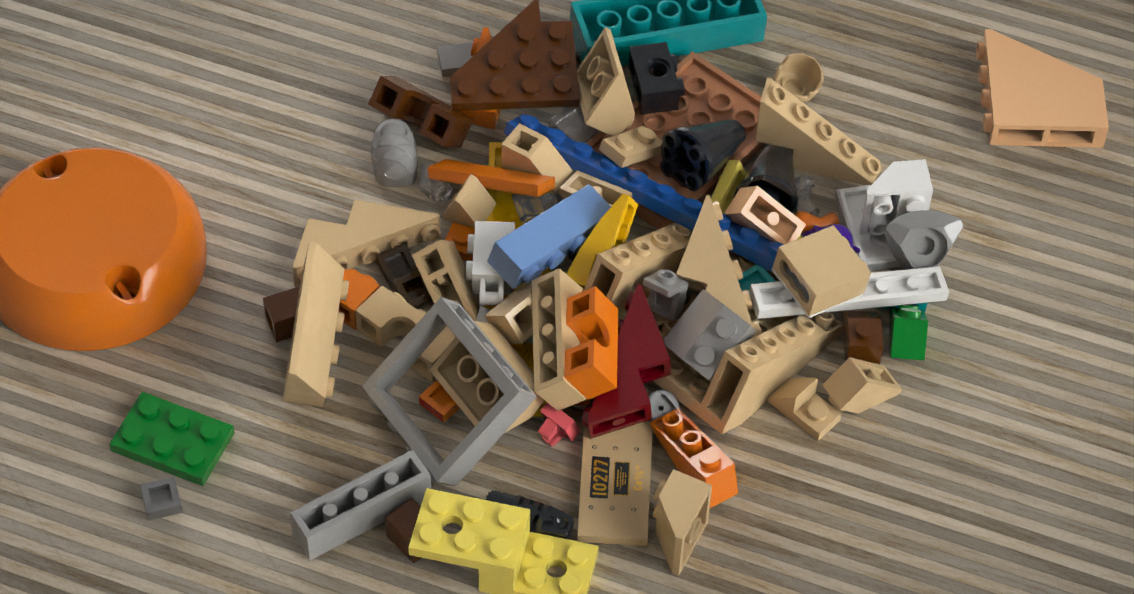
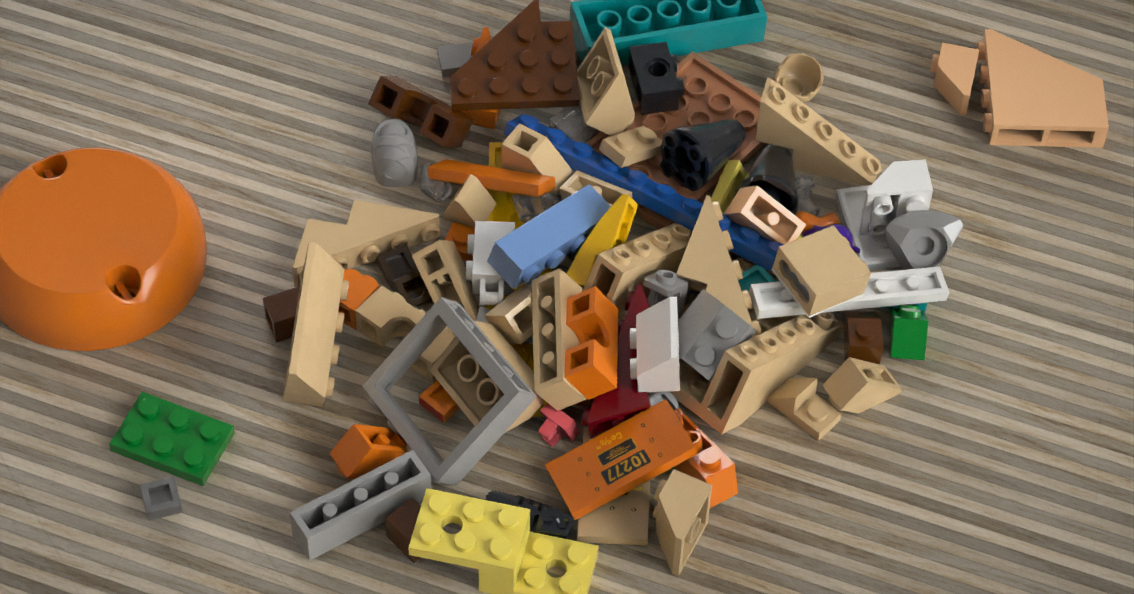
(366, 449): none -> orange slope
(621, 459): none -> orange tile
(657, 348): none -> white slope
(955, 74): none -> light nougat slope

